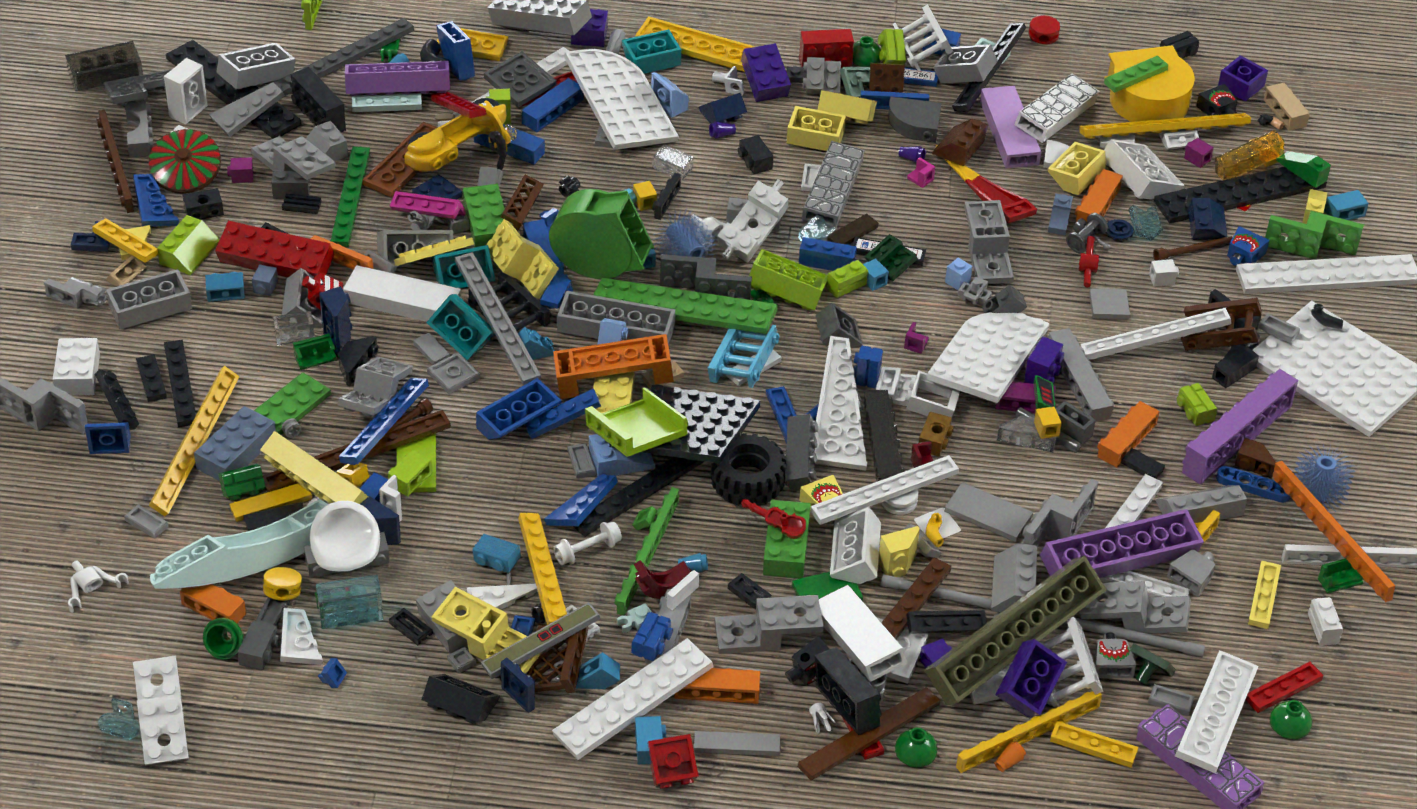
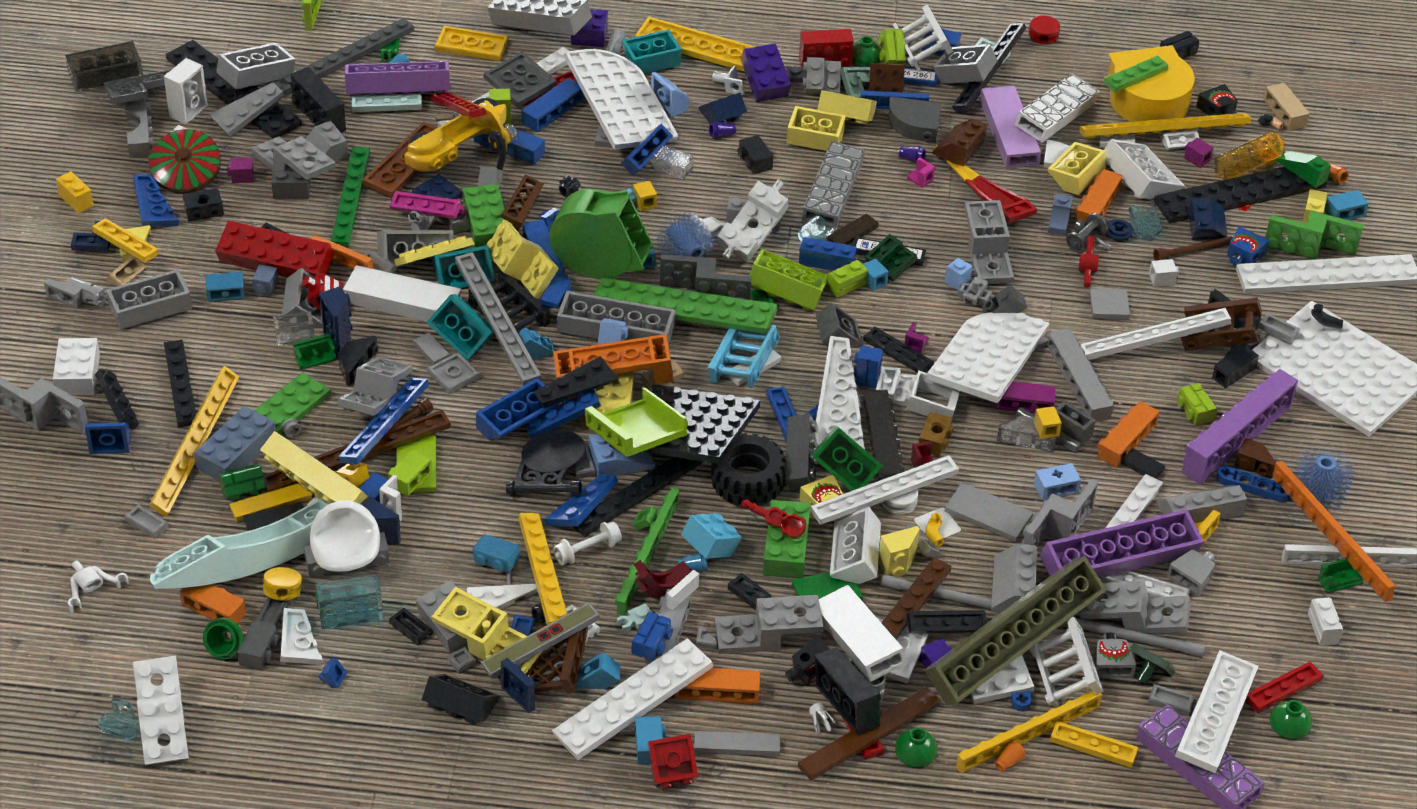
(74, 192): none -> yellow brick
(115, 164): reddish brown plate -> none
(151, 378): black plate -> none
(187, 245): lime slope -> none
(301, 203): black tile -> none
(430, 51): black cylinder -> none
(456, 48): blue brick -> none
(548, 457): none -> black piece
(577, 382): none -> black wing
(647, 149): none -> blue brick
(666, 196): black plate -> none
(705, 639): none -> light grey tile
(711, 535): none -> medium azure brick
(809, 176): white tile -> none
(846, 459): none -> green brick
(898, 350): none -> black tile
(1031, 678): dark purple brick -> none
(1043, 393): slope -> none
(1045, 361): dark purple brick -> none
(1059, 480): none -> light blue brick
(1243, 77): dark purple brick -> none
(1264, 595): light yellow plate -> none
(1338, 173): none -> orange cone

